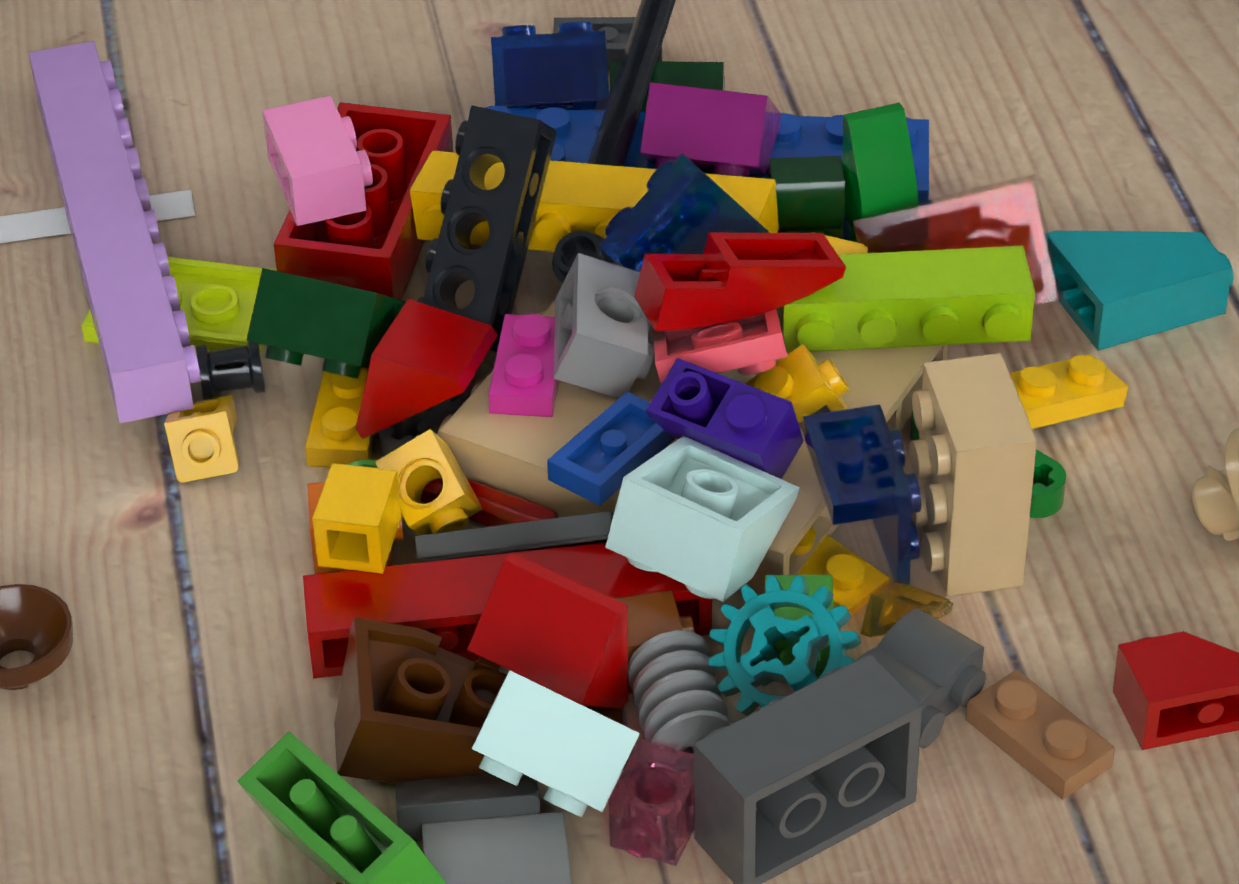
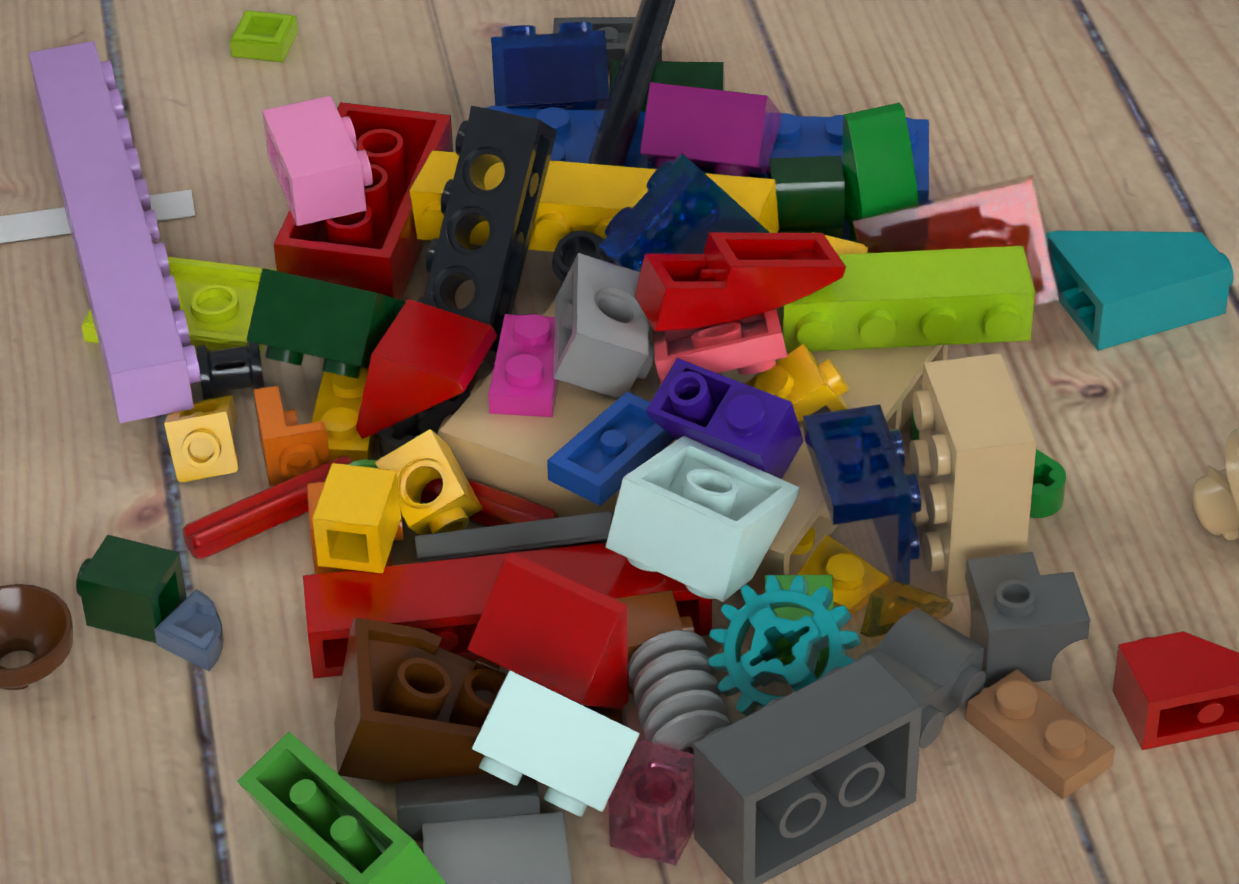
(130, 587): none -> dark green brick
(193, 631): none -> sand blue tile
(254, 514): none -> red axle
(264, 36): none -> lime tile
(286, 445): none -> orange bracket
(1022, 615): none -> dark grey brick
(1068, 390): yellow plate -> none

